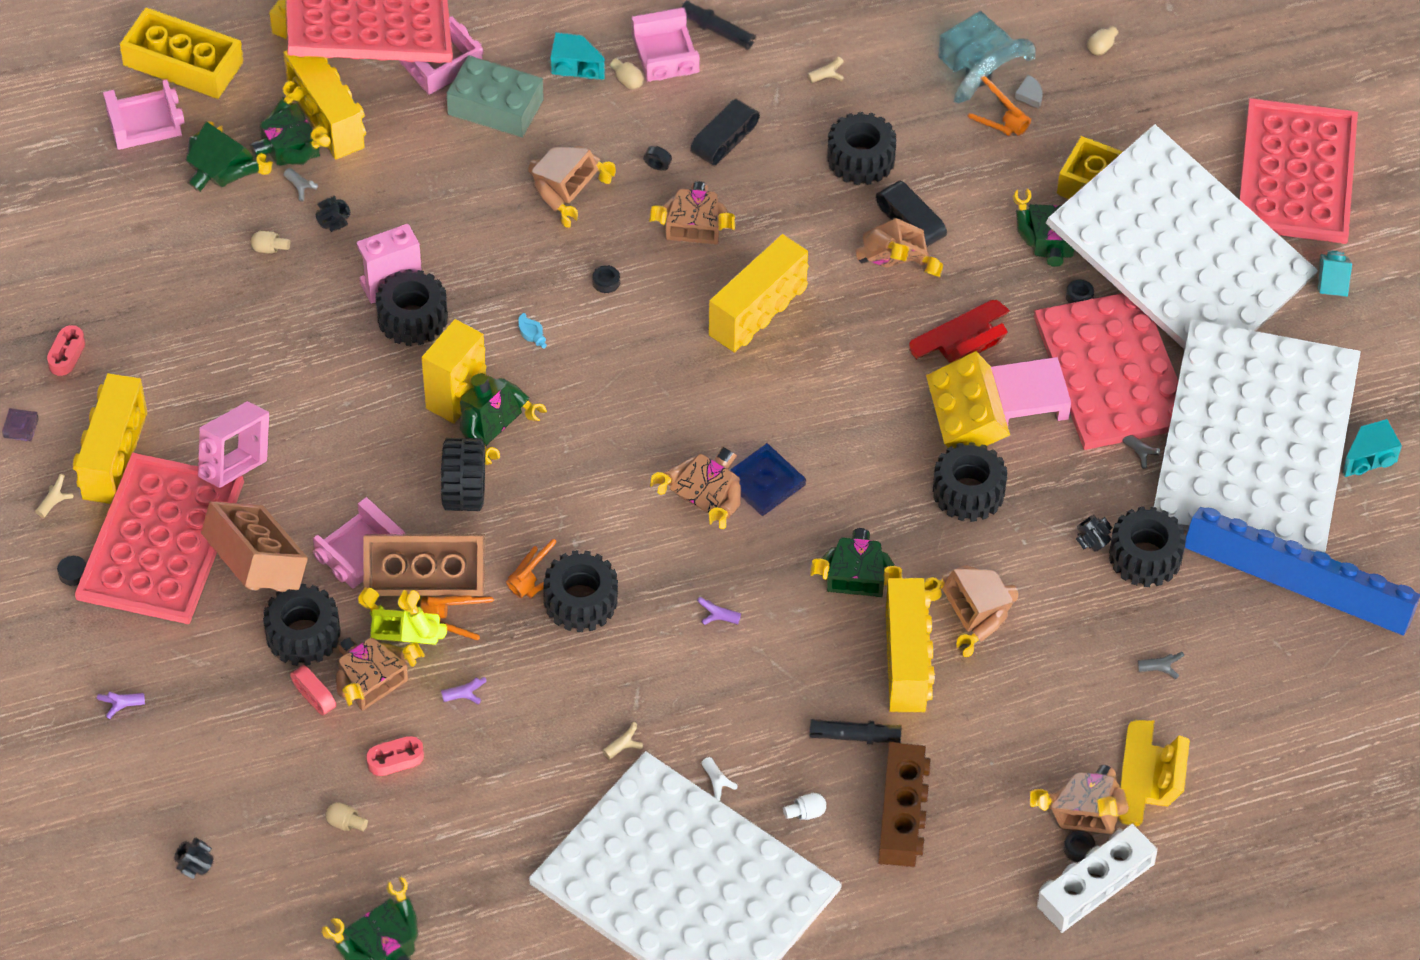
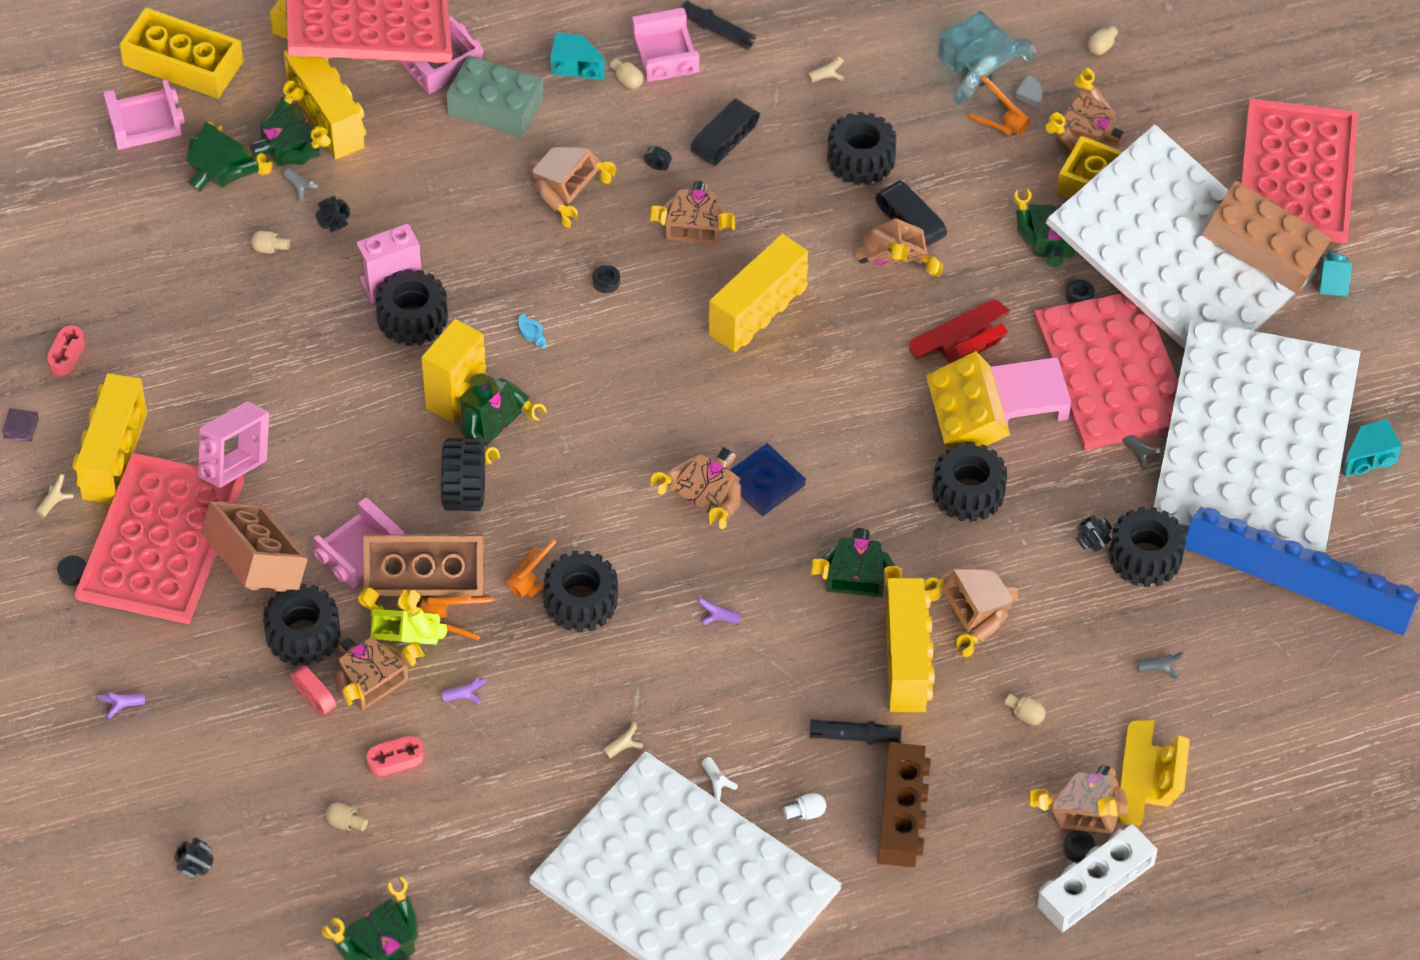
(1026, 709): none -> tan cylinder
(1086, 117): none -> nougat torso
(1266, 237): none -> nougat brick

